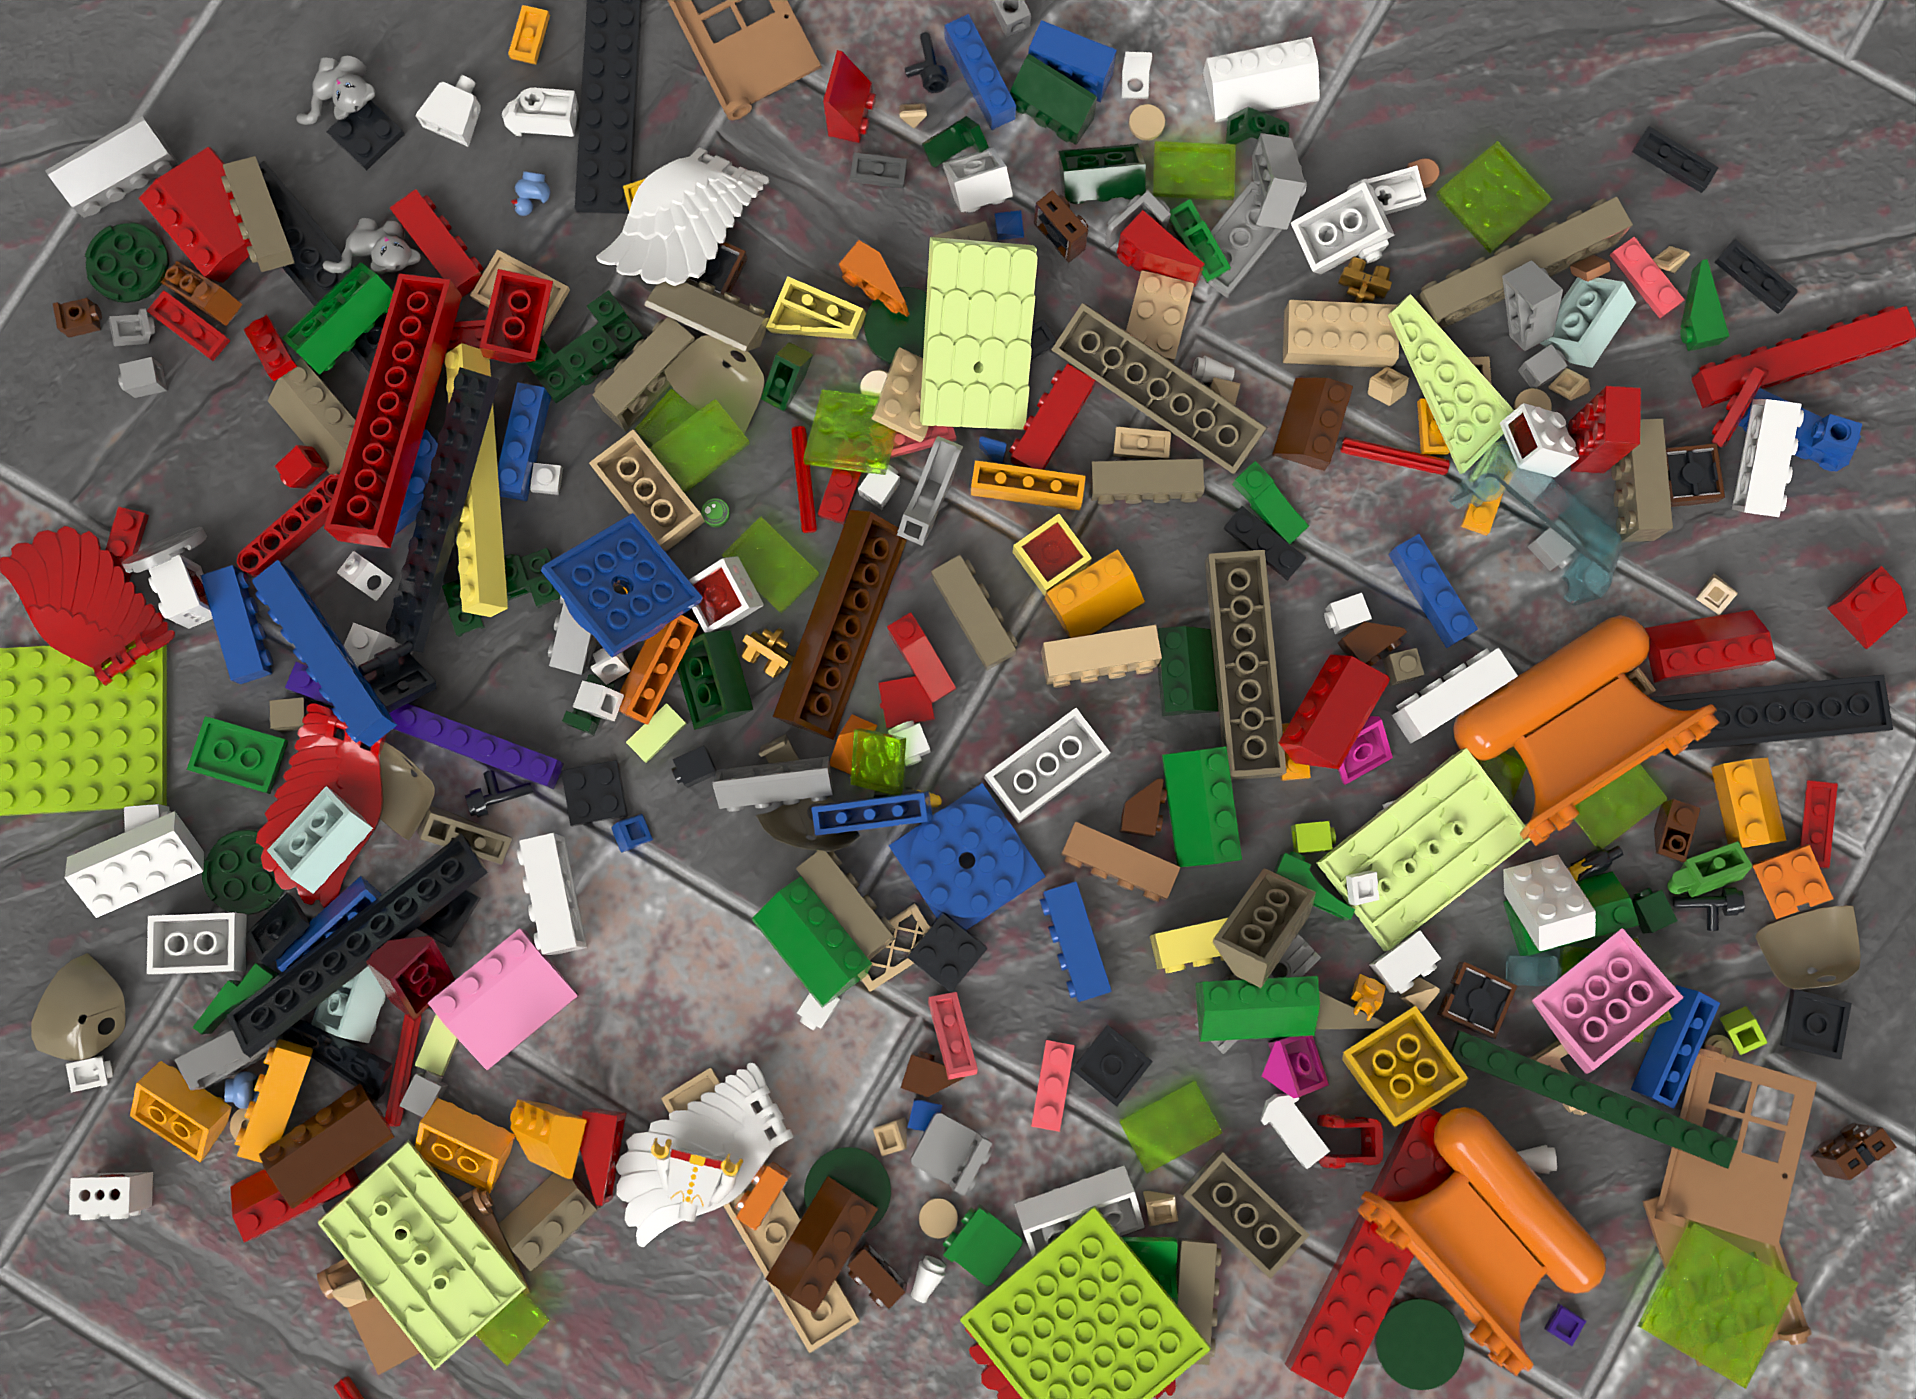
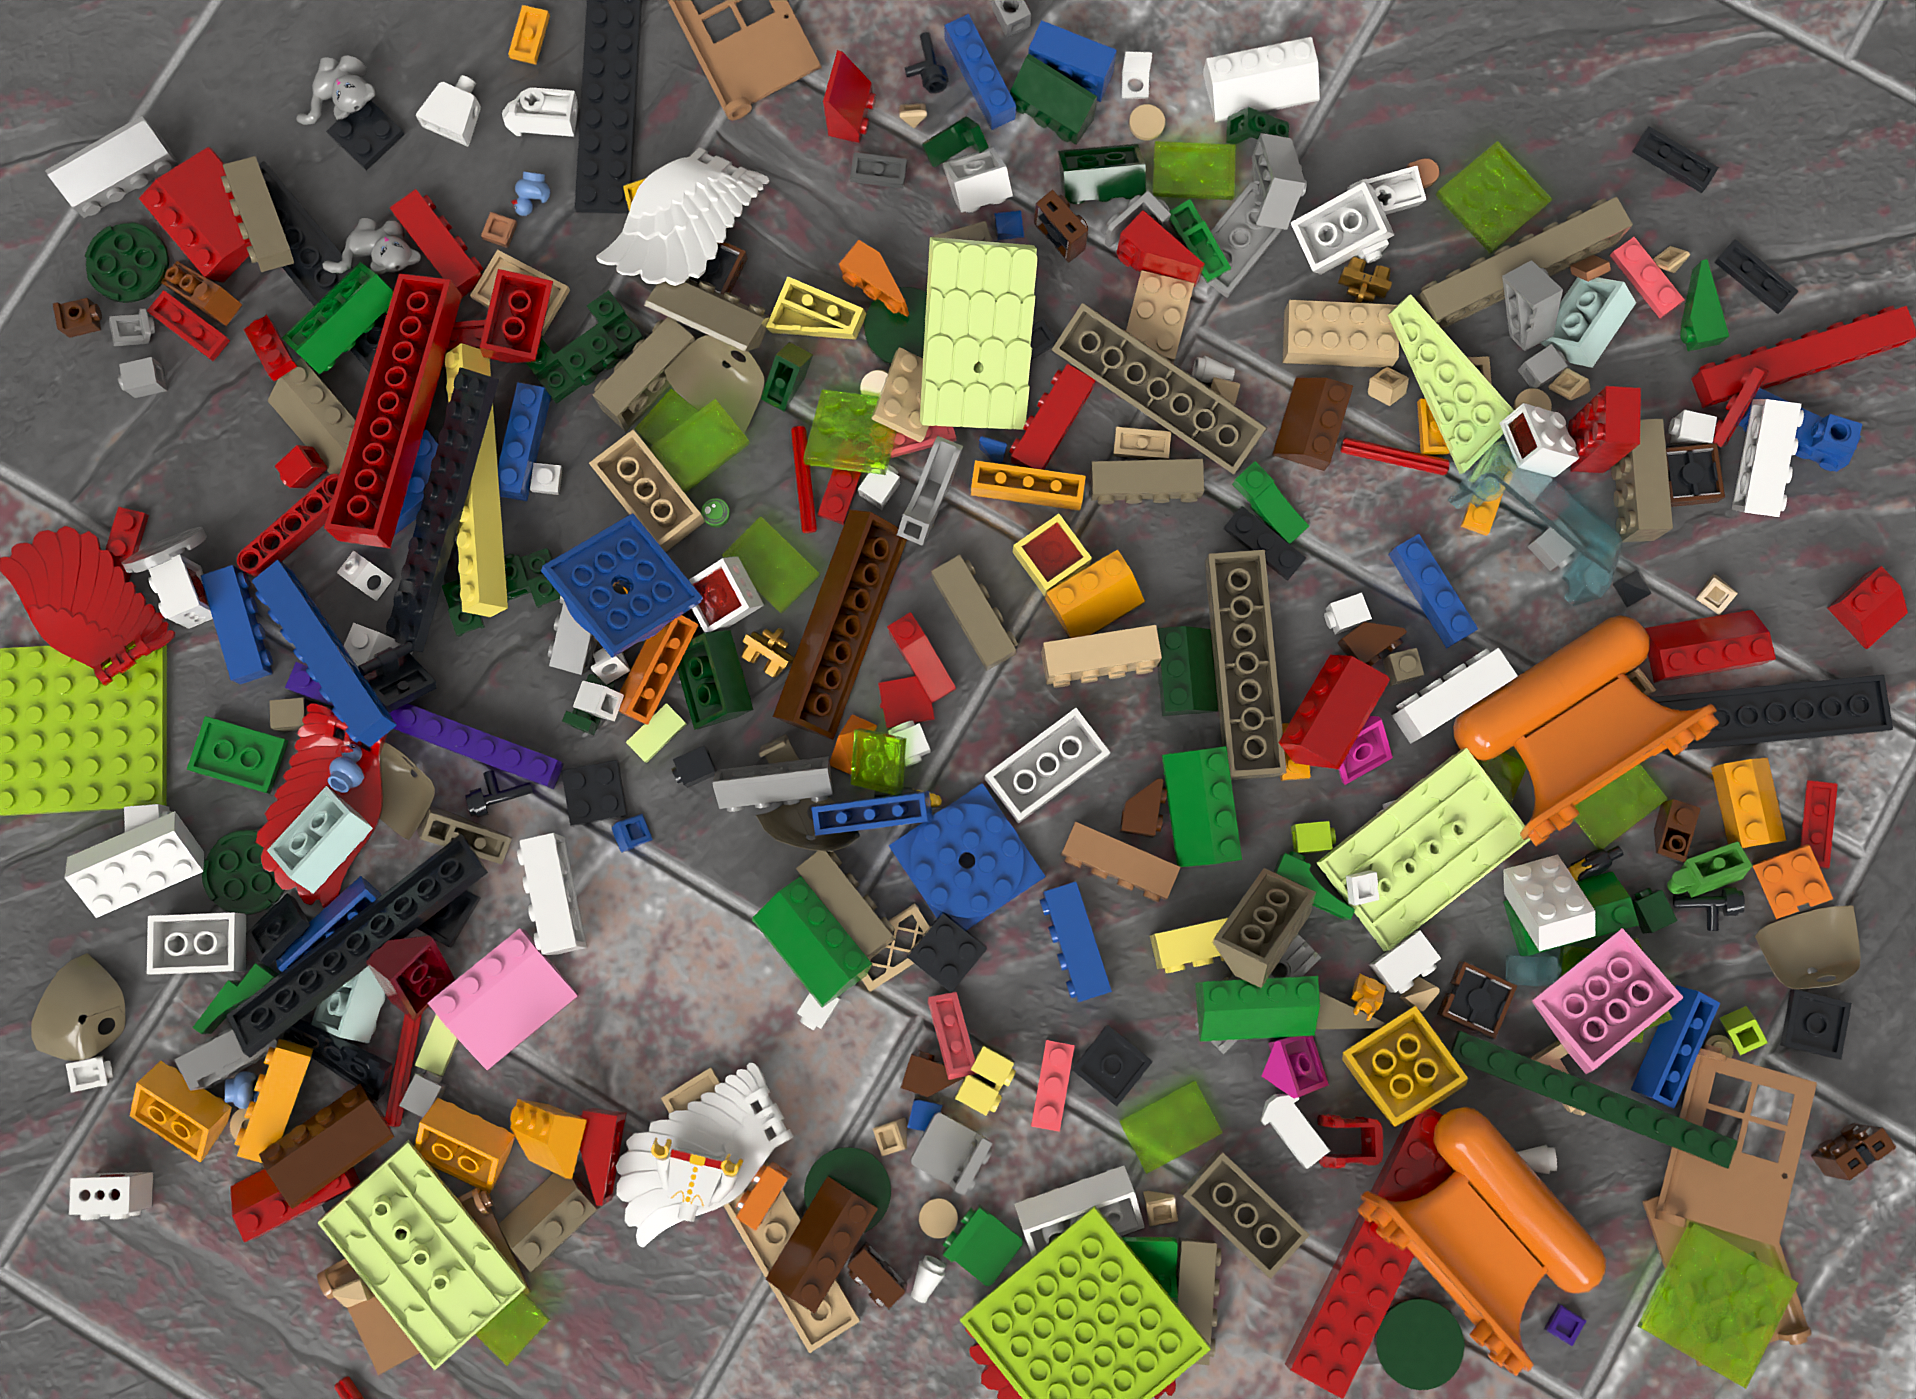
(345, 771): none -> medium blue animal
(499, 229): none -> nougat tile
(980, 1094): none -> light yellow piece
(1632, 588): none -> black slope
(1692, 429): none -> white brick

